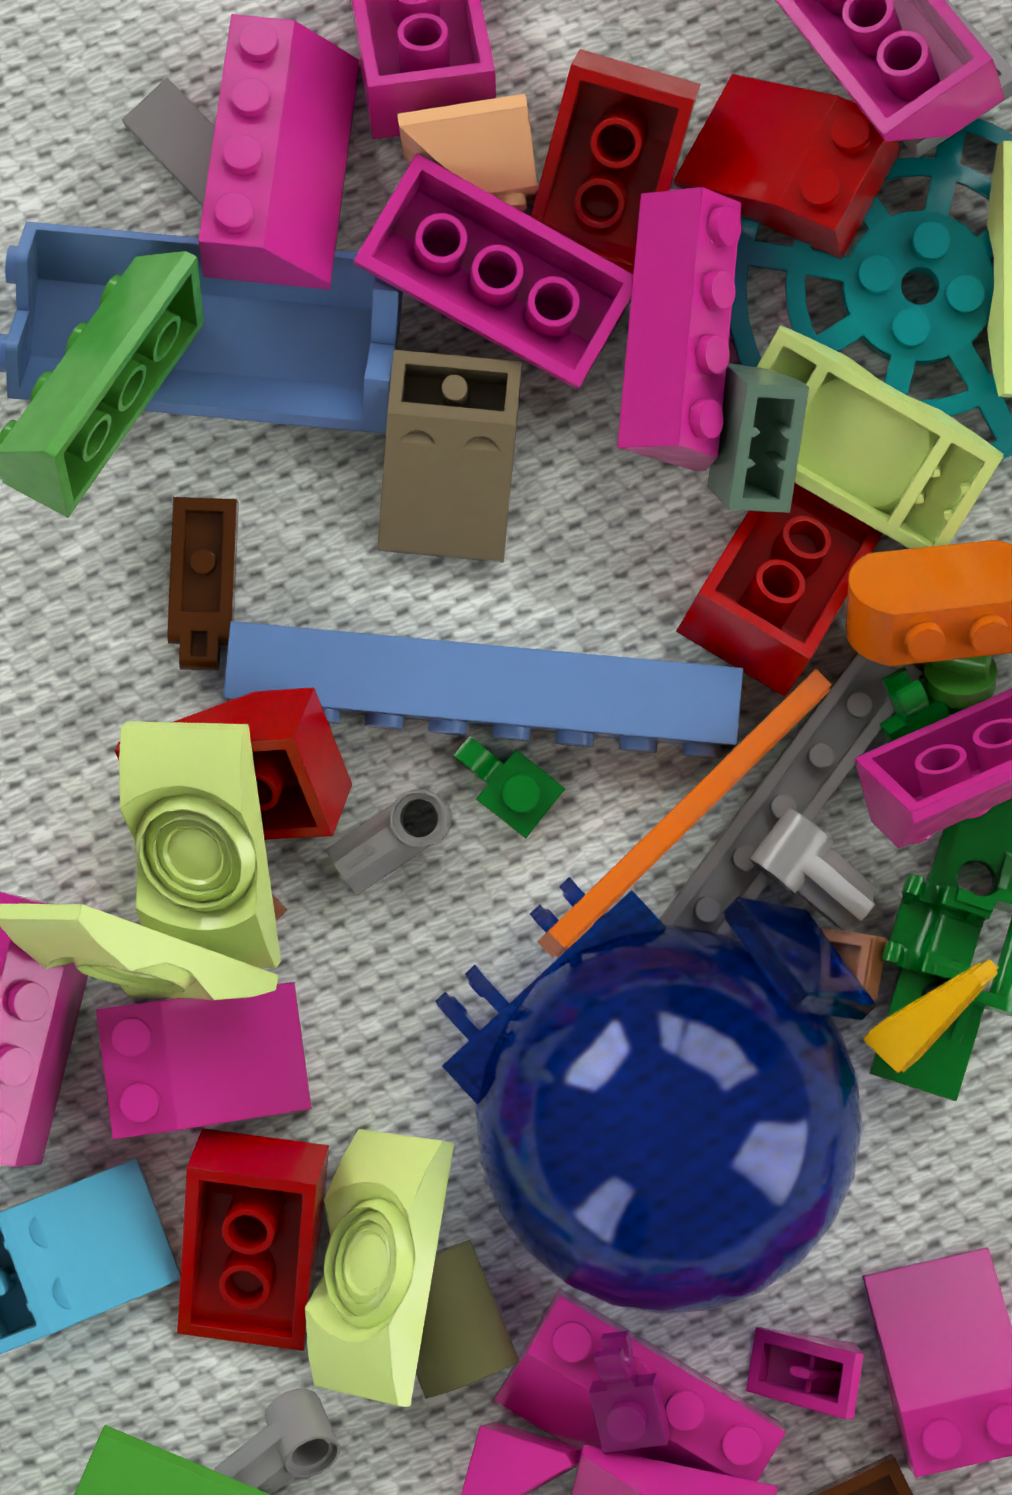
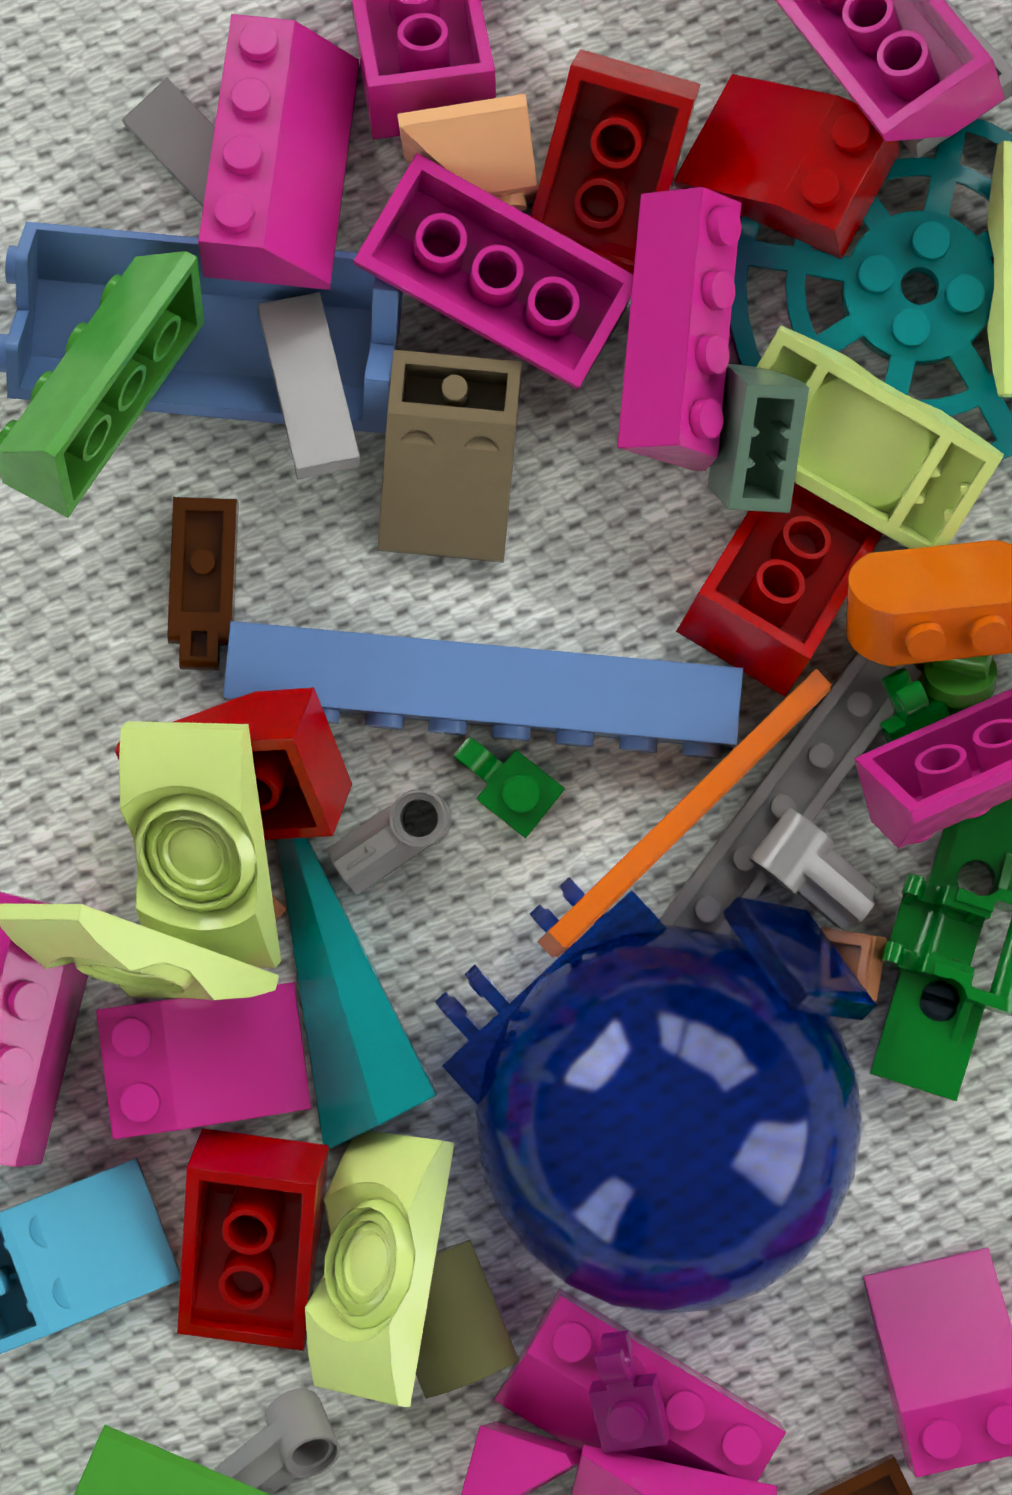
(308, 386): none -> light grey tile
(355, 1039): none -> teal wedge
(806, 1371): dark pink slope -> none
(916, 1027): yellow slope -> none

